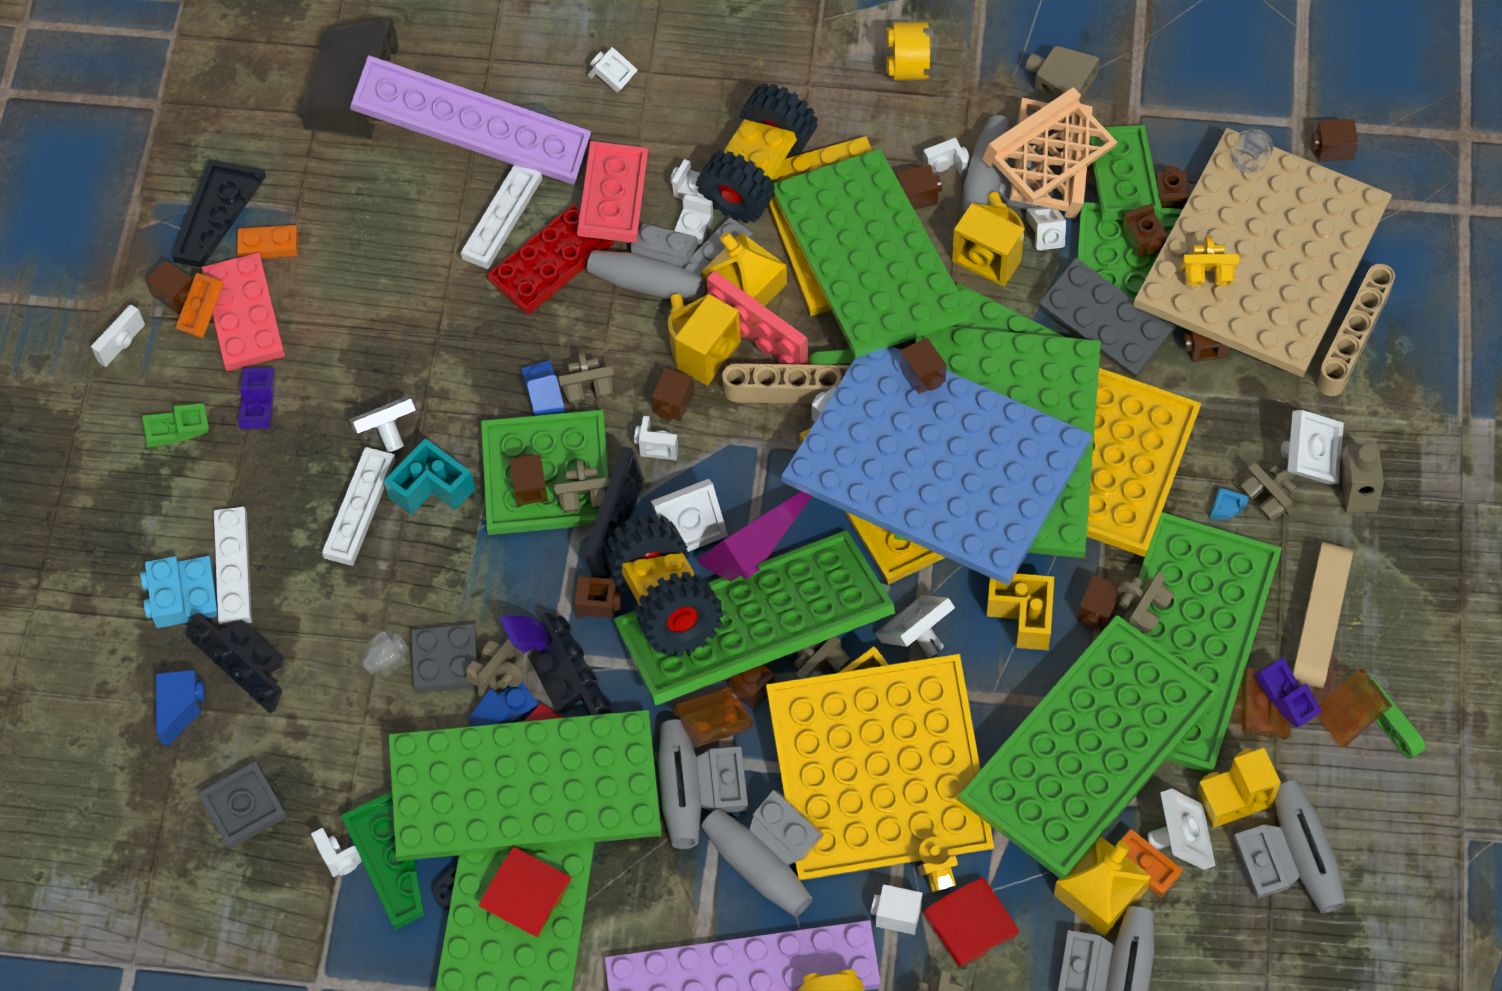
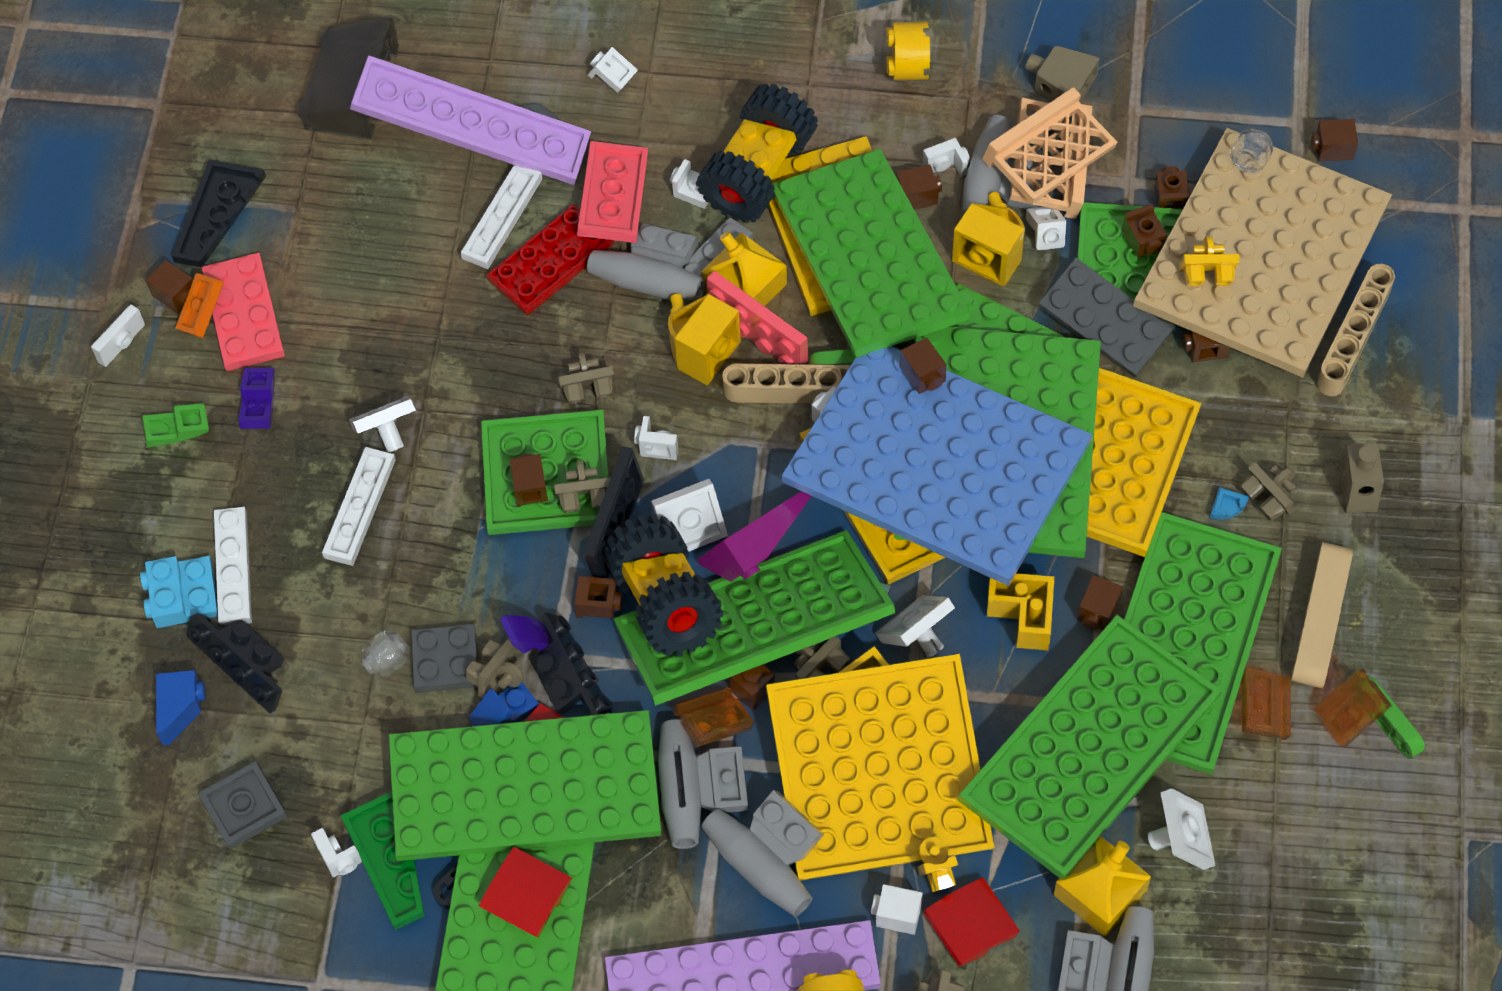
(268, 241): orange plate -> none
(425, 473): teal brick -> none
(543, 389): slope -> none
(672, 395): reddish brown brick -> none
(695, 217): white bracket -> none
(1125, 173): bright green tile -> none
(1152, 592): dark tan hips -> none
(1152, 861): orange plate -> none
(1241, 791): yellow brick -> none
(1289, 697): dark purple slope -> none
(1293, 851): light grey plate -> none
(1314, 447): white tile -> none

